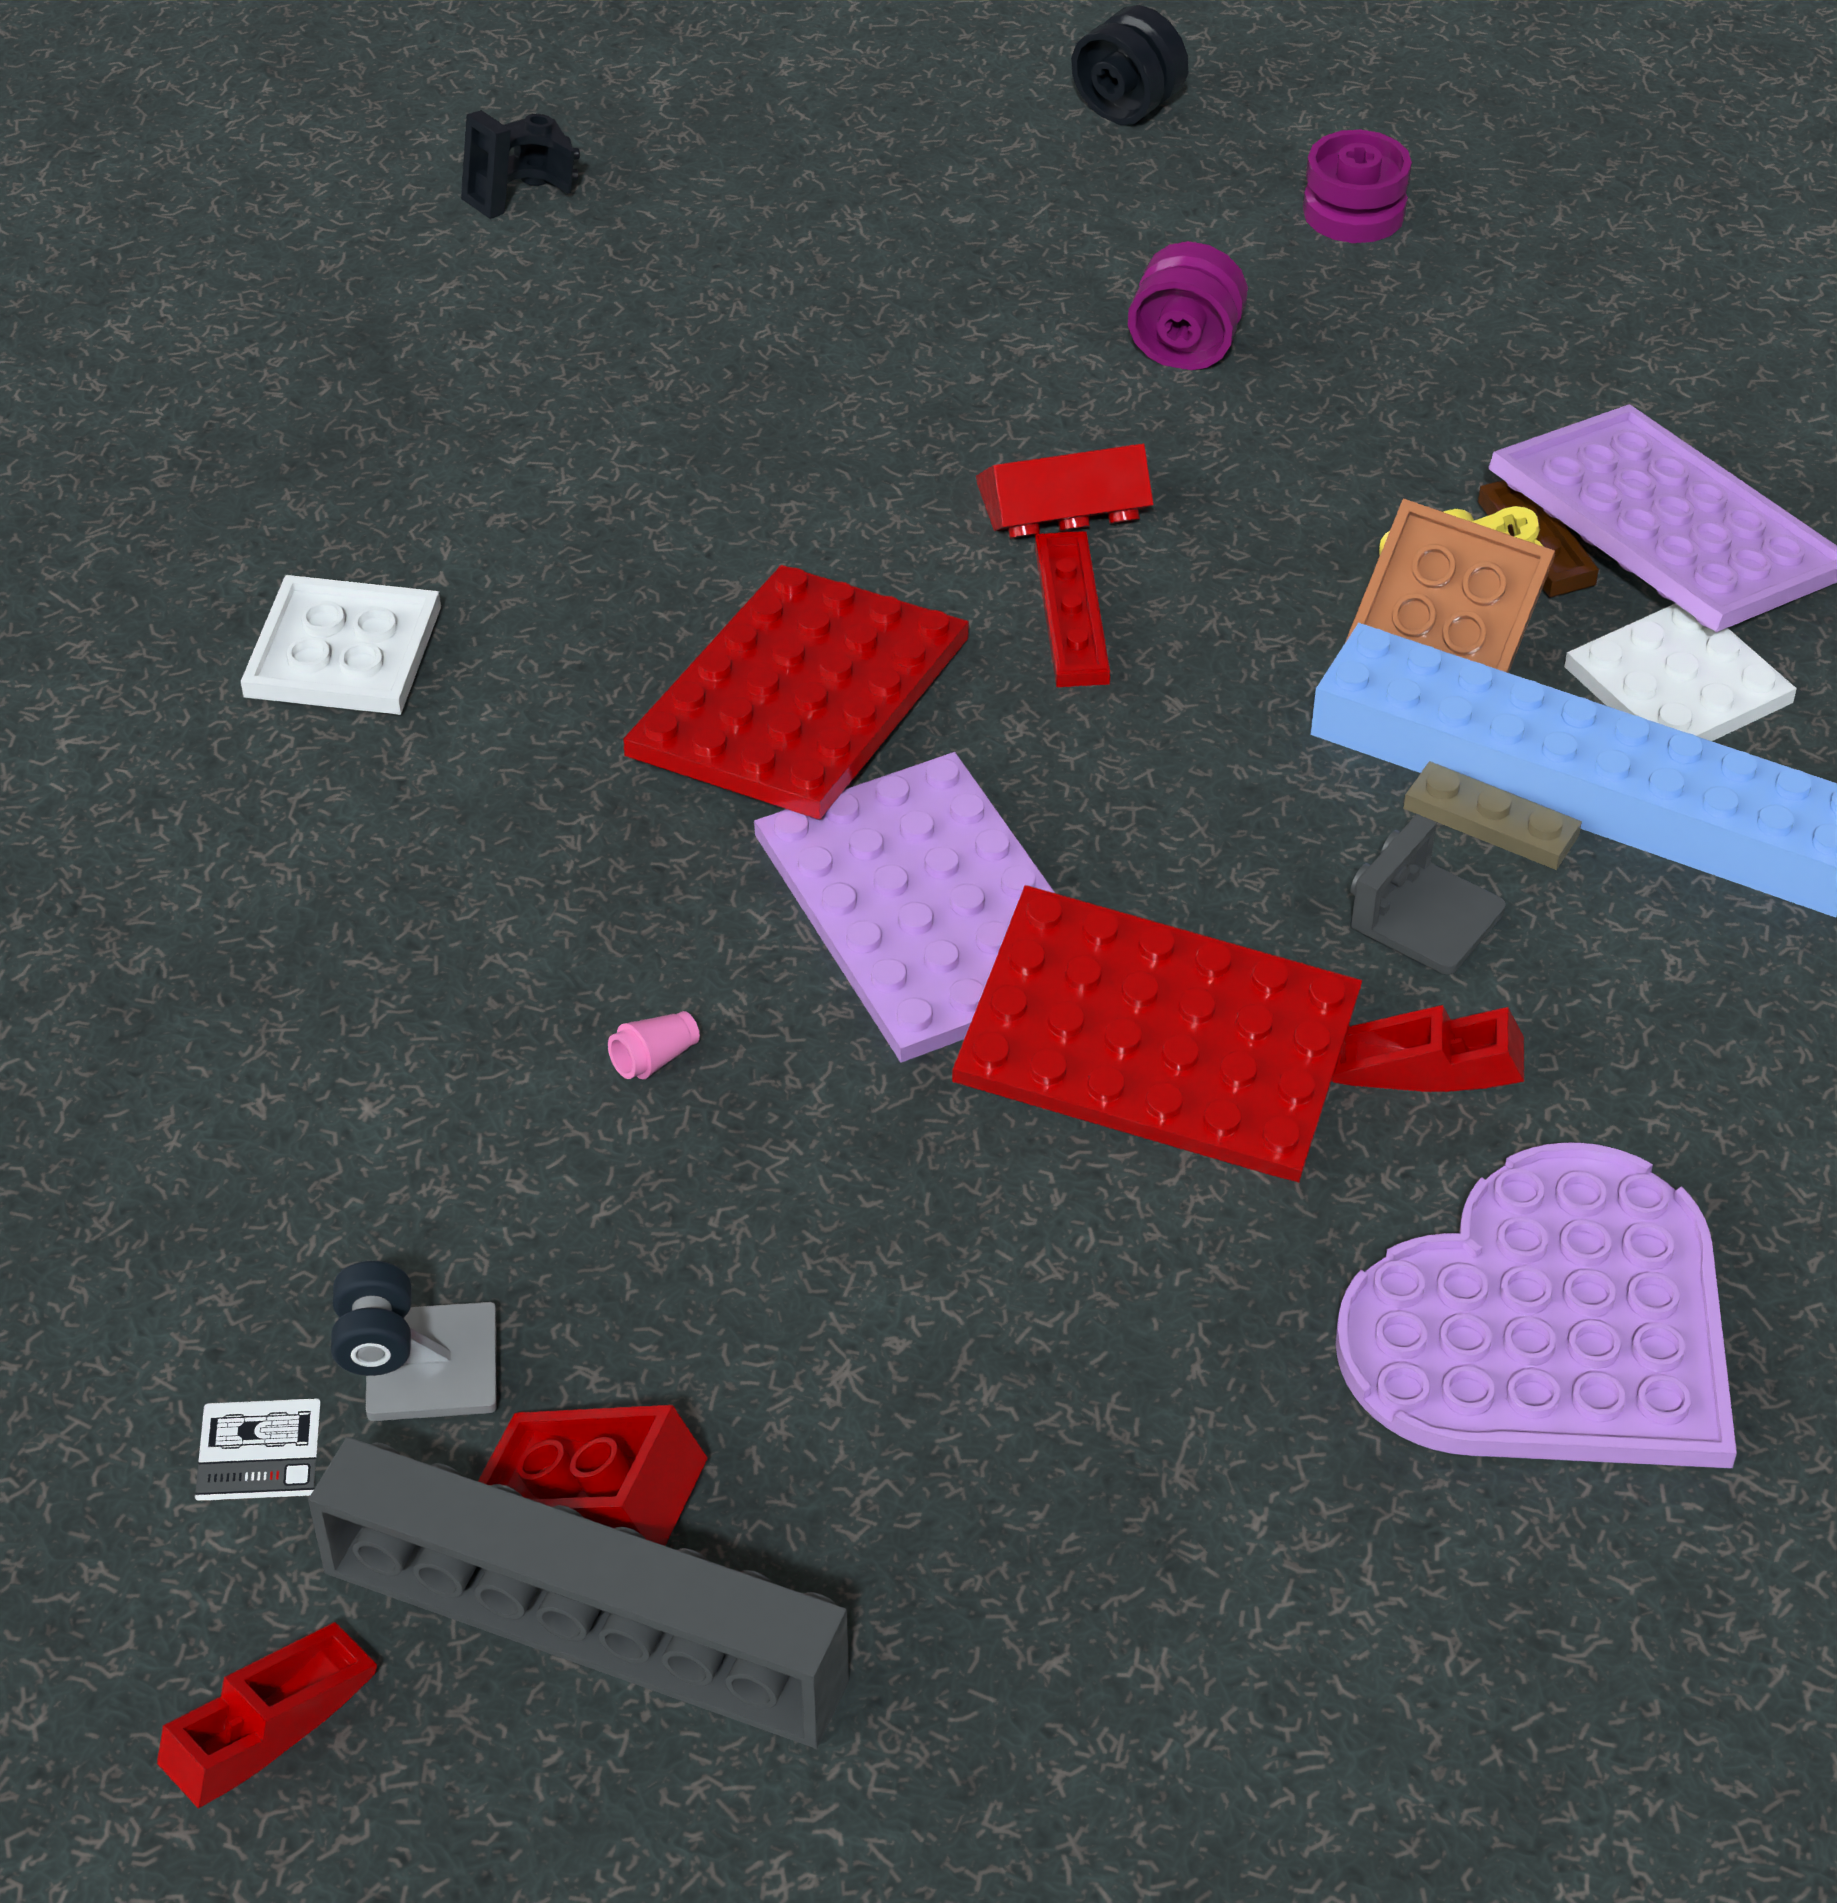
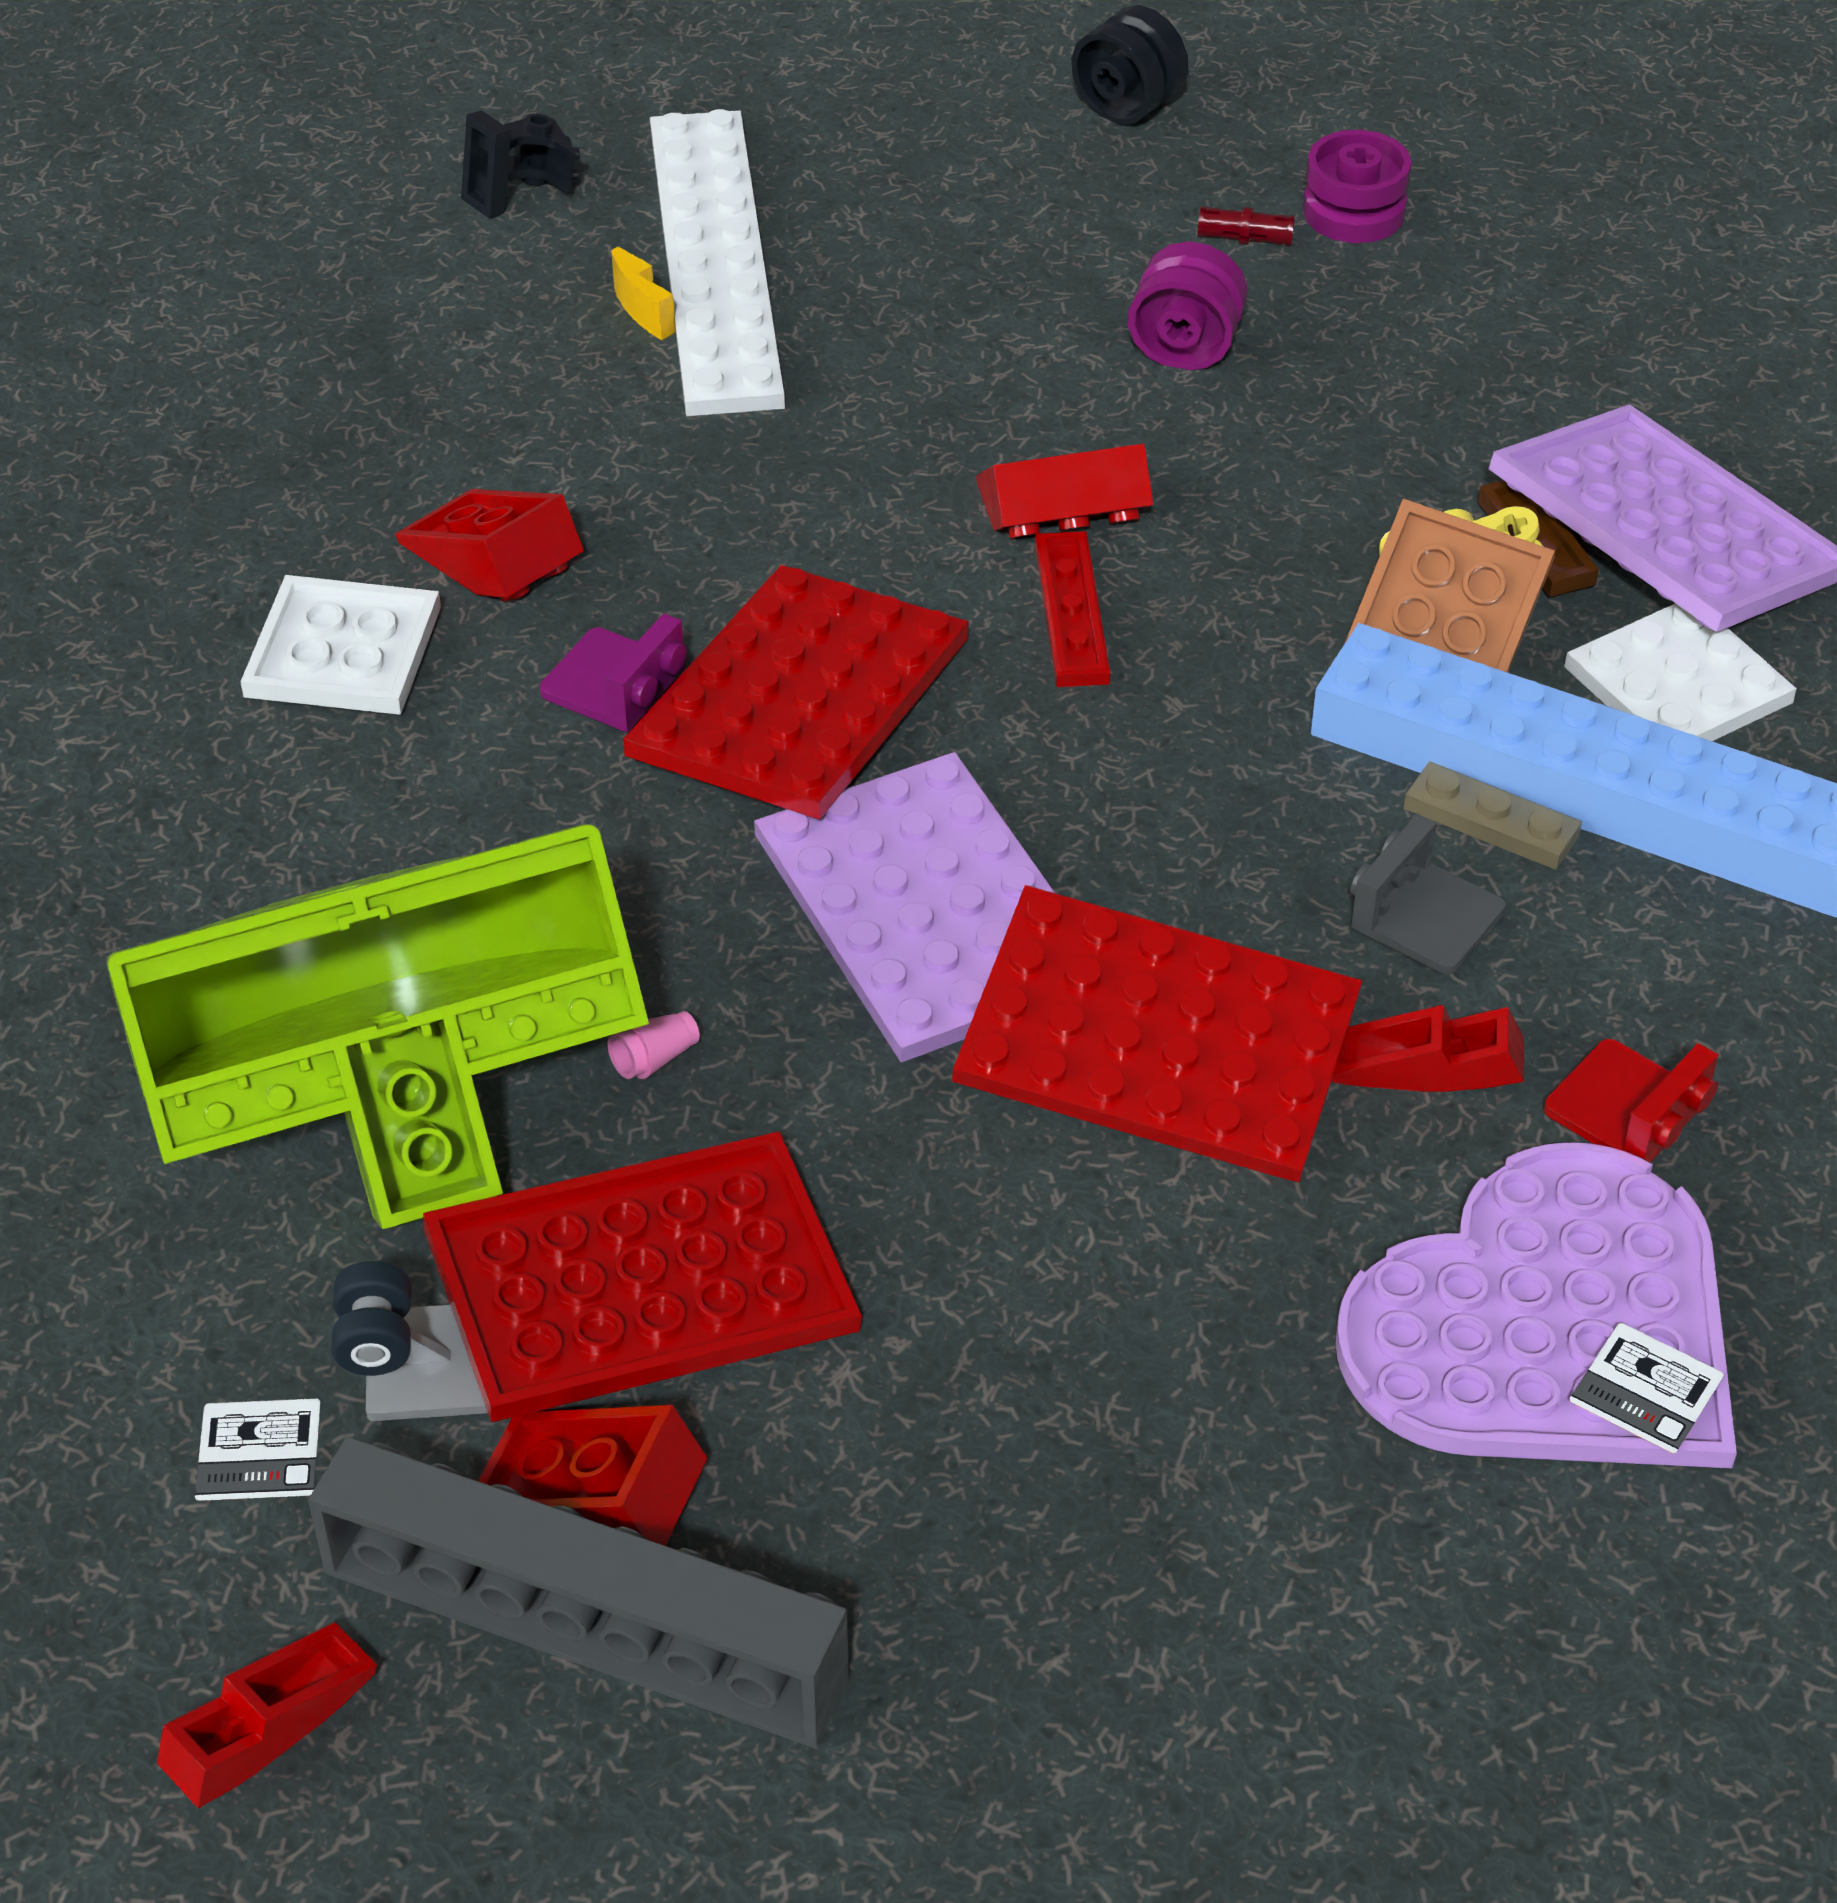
(382, 1010): none -> lime piece
(496, 540): none -> red slope
(616, 676): none -> magenta bracket
(638, 1275): none -> red plate
(641, 298): none -> yellow slope
(715, 264): none -> white plate
(1245, 226): none -> dark red pin
(1631, 1101): none -> red bracket
(1647, 1387): none -> sticker

